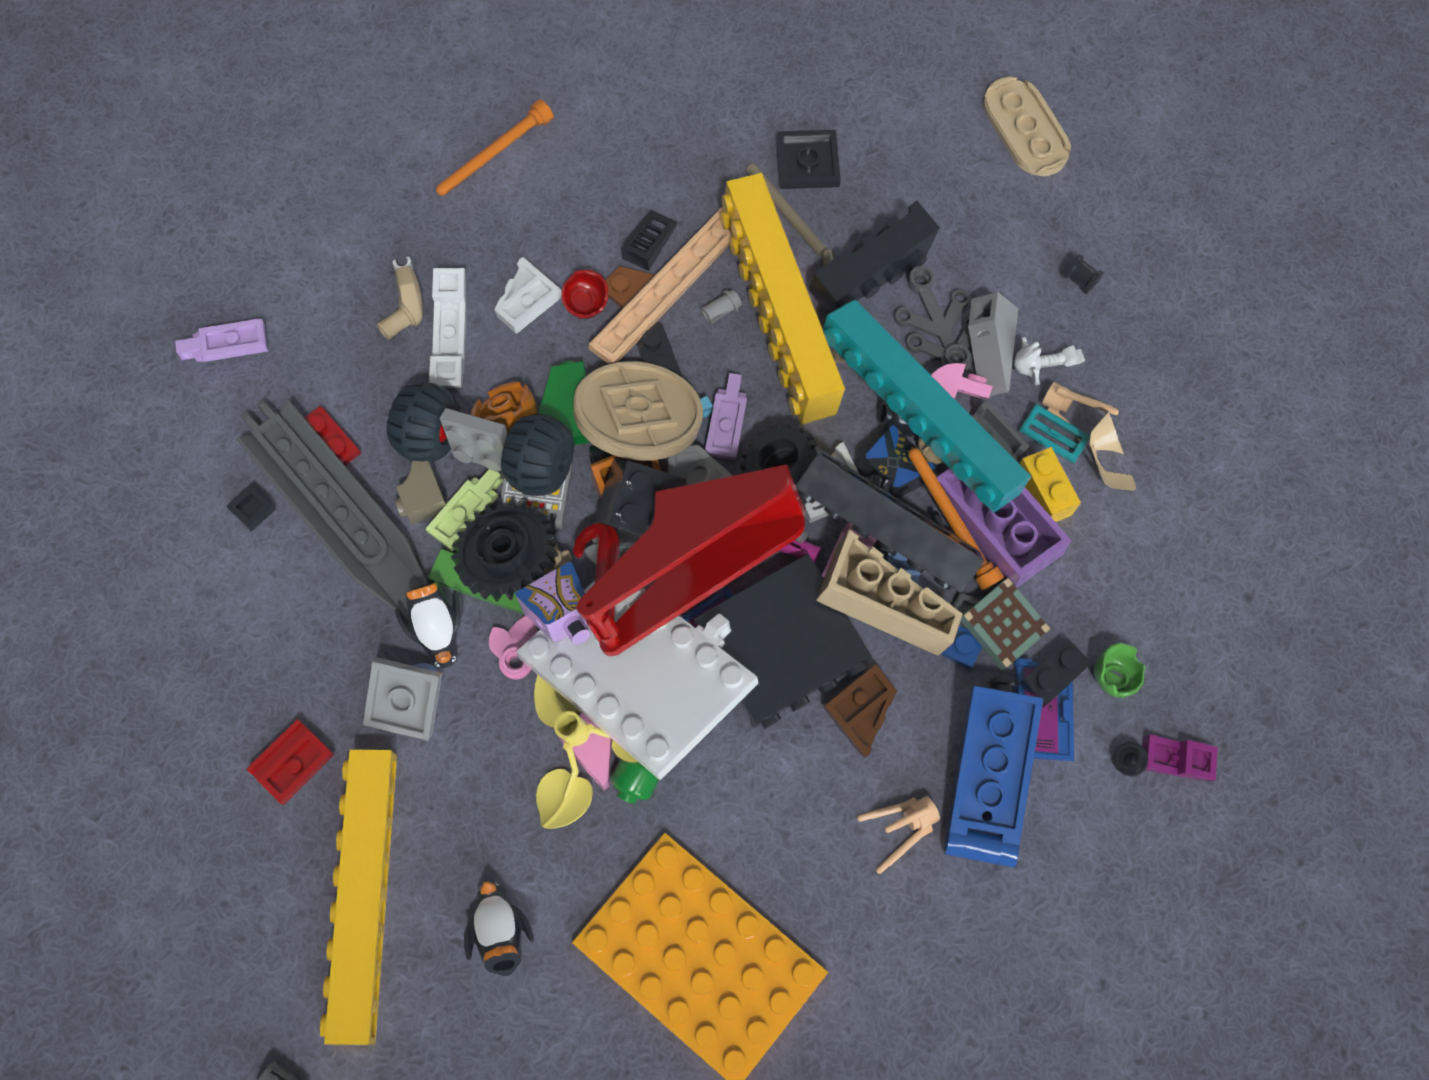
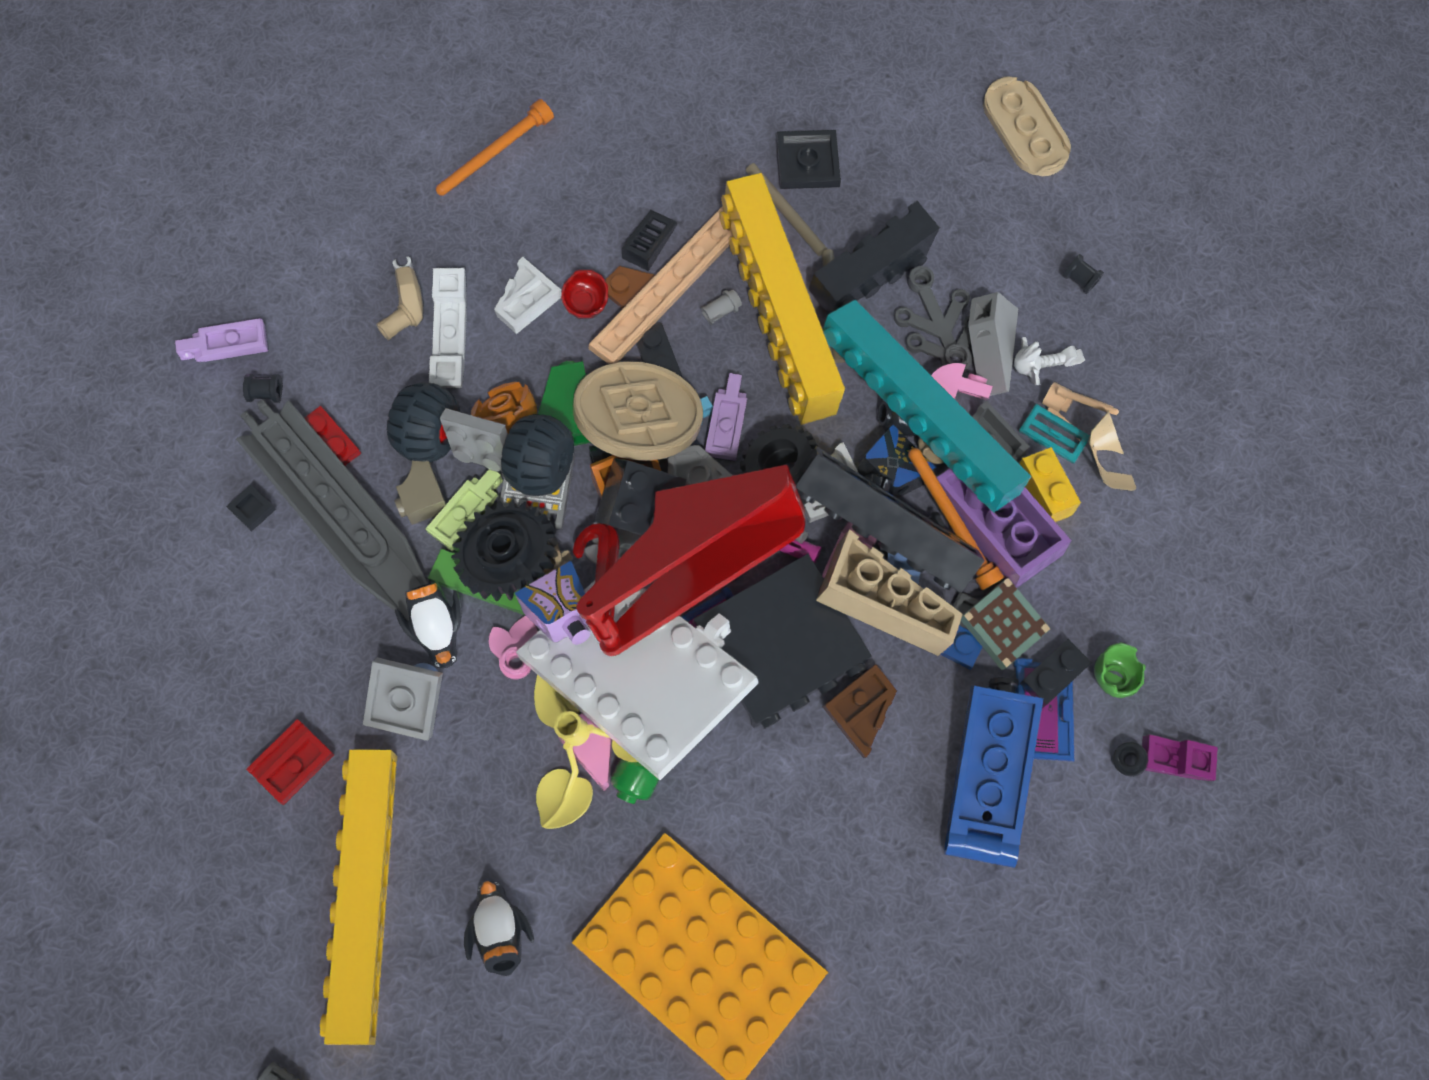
(262, 388): none -> black bush
(918, 814): light nougat plant -> none

